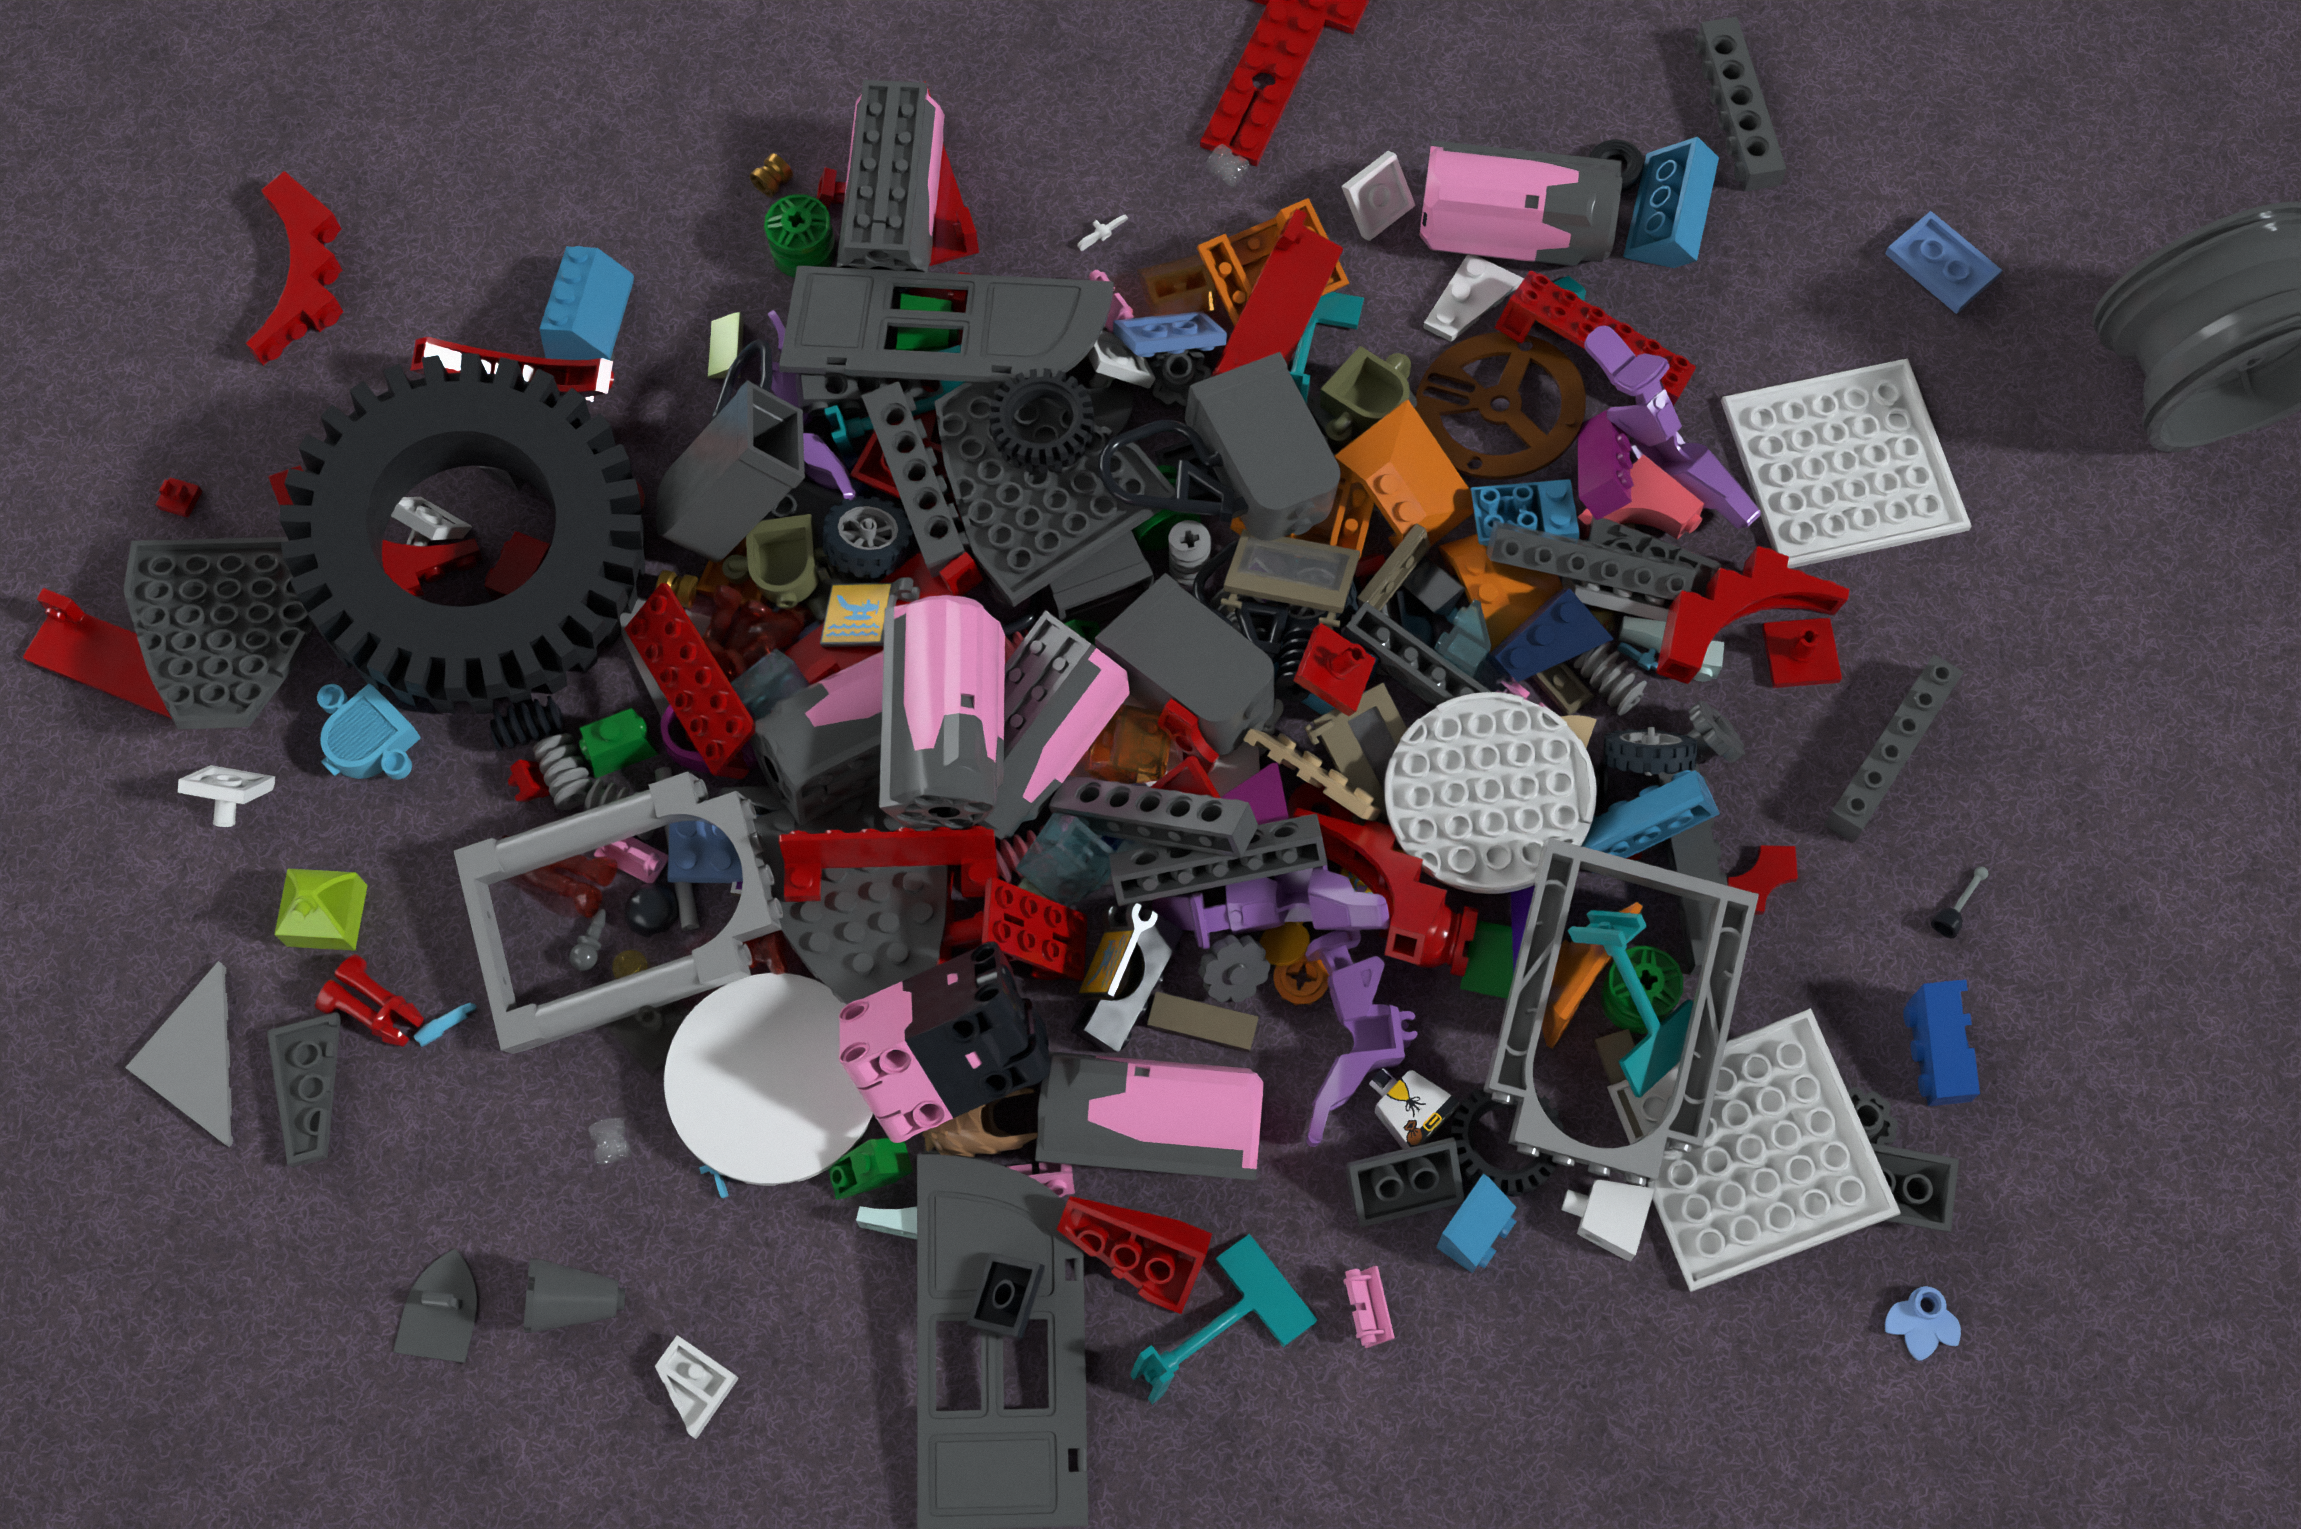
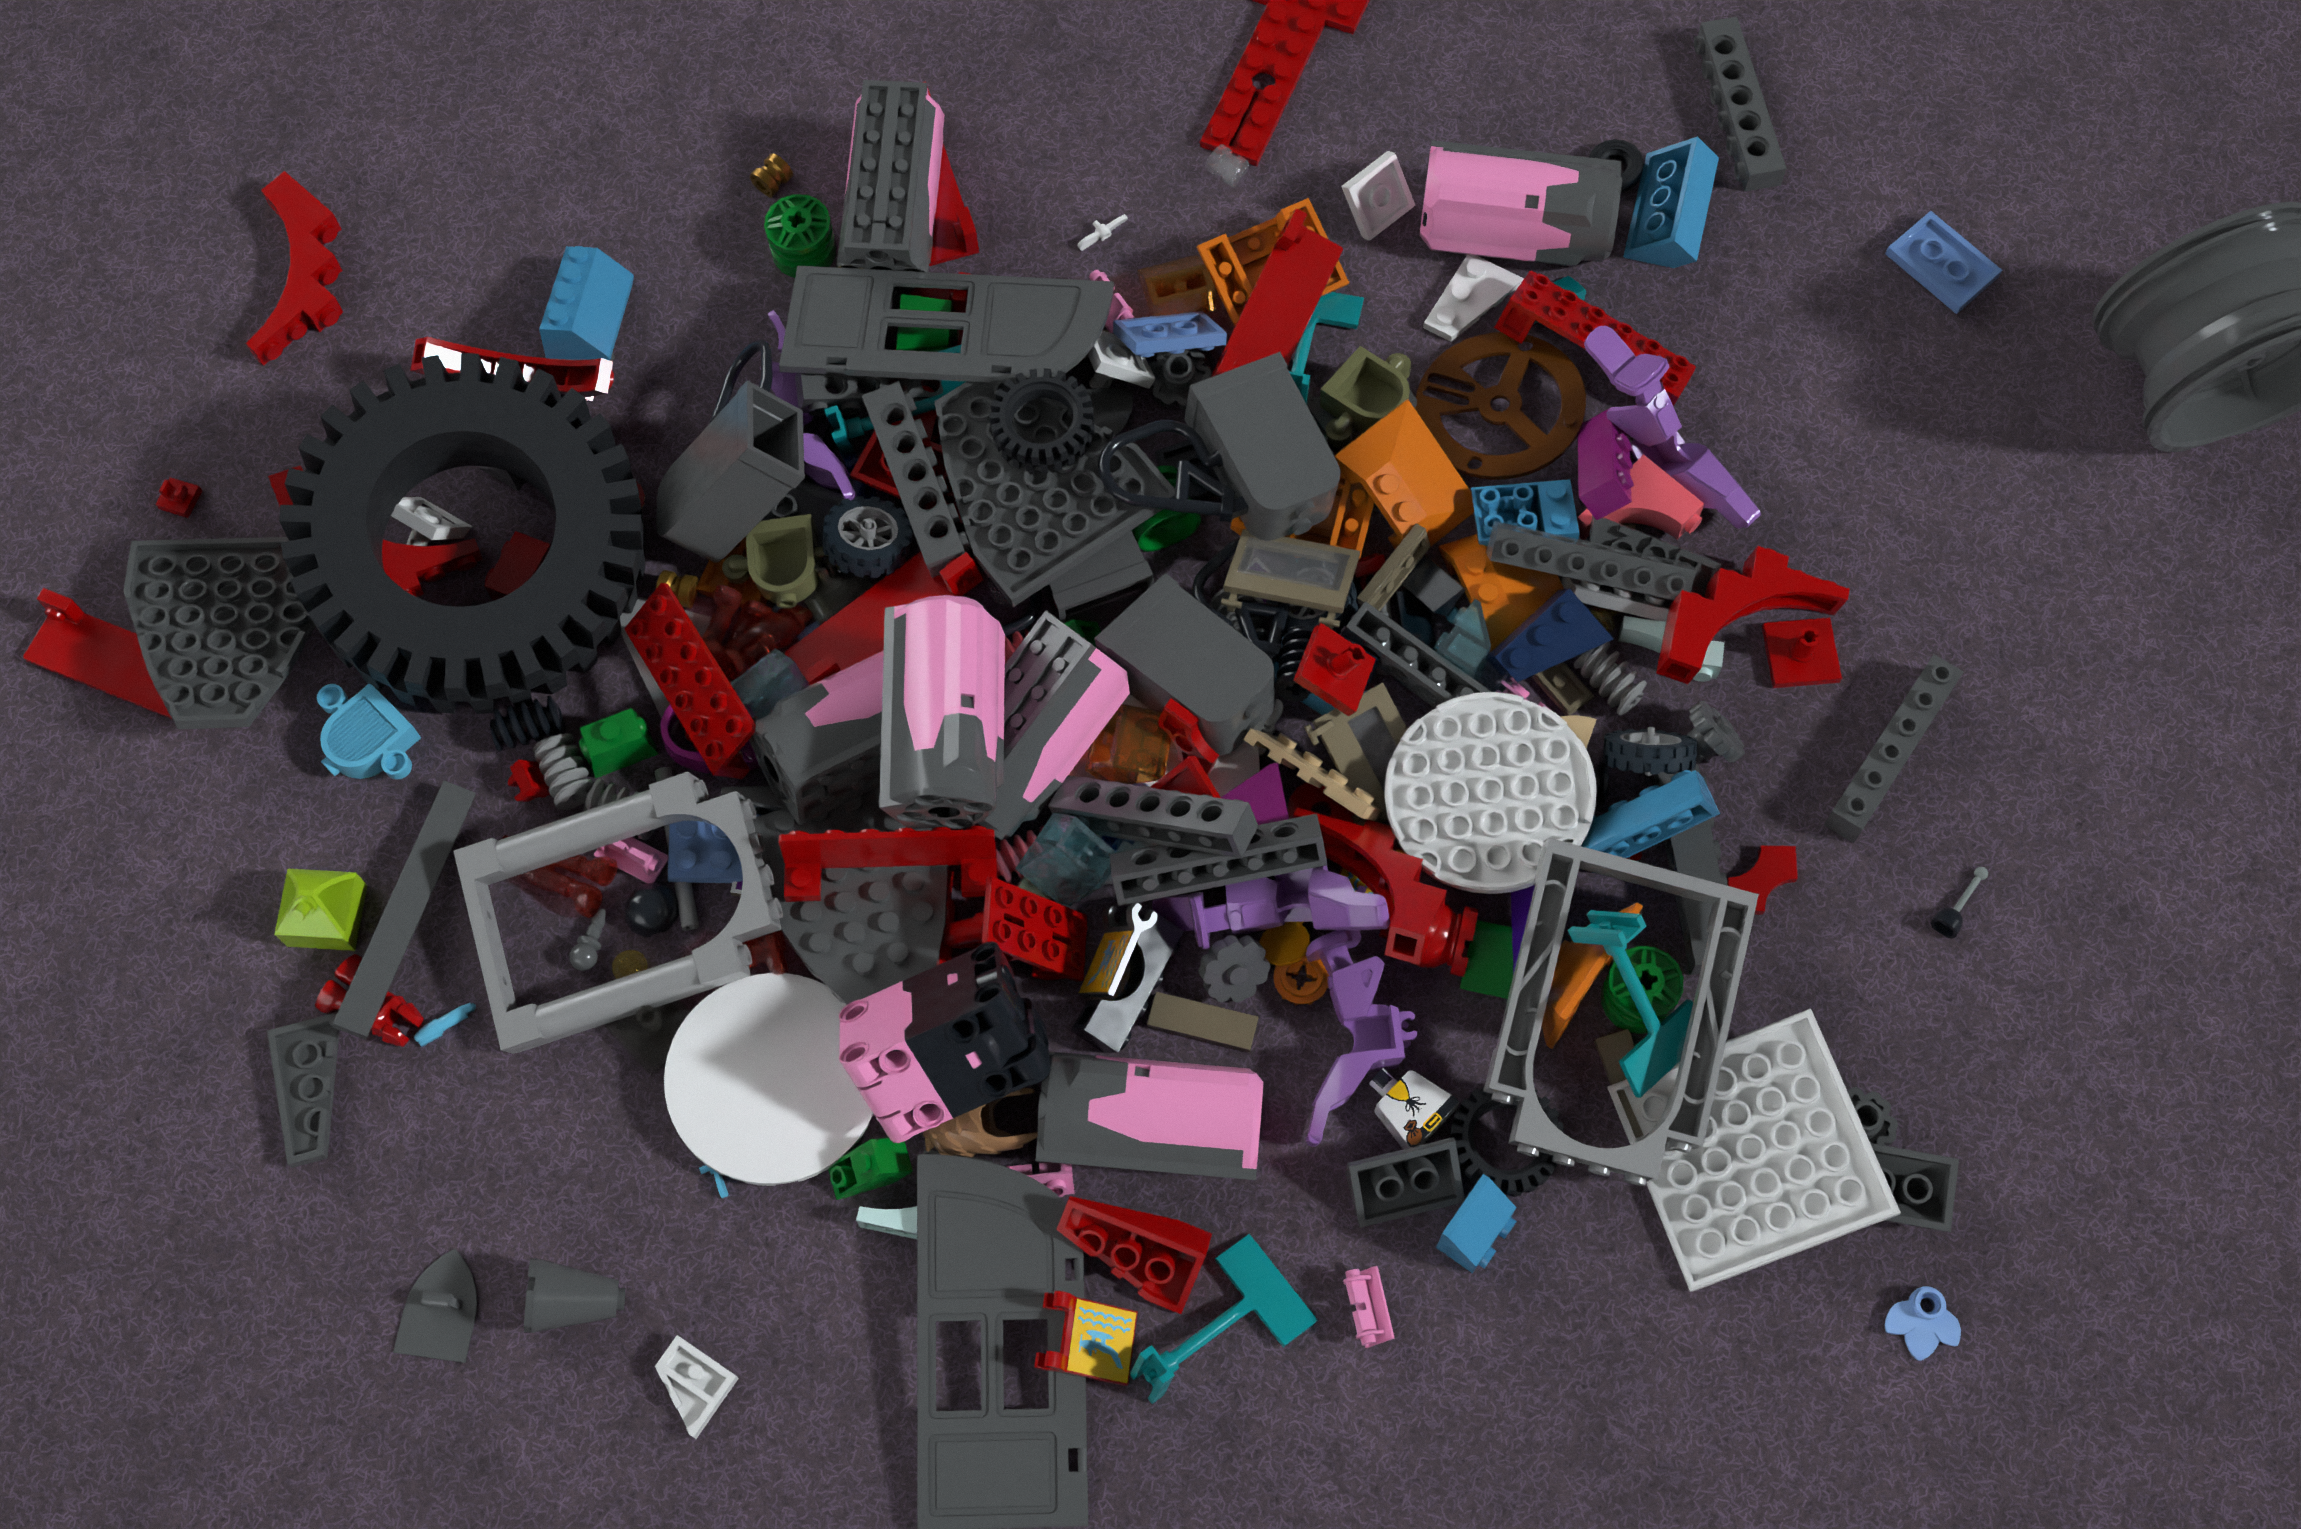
(191, 1058): light grey tile -> none
(227, 789): white tile -> none
(404, 911): none -> dark grey tile
(609, 1141): clear wheel -> none
(725, 344): yellowish green slope -> none
(829, 189): red tile -> none
(858, 612): flag -> none
(1006, 1296): black slope -> none
(1094, 1339): none -> flag
(1188, 551): light grey piece -> none
(1611, 1215): white torso -> none
(1644, 660): medium azure piece -> none
(1845, 463): white tile -> none
(1942, 1044): blue wedge -> none

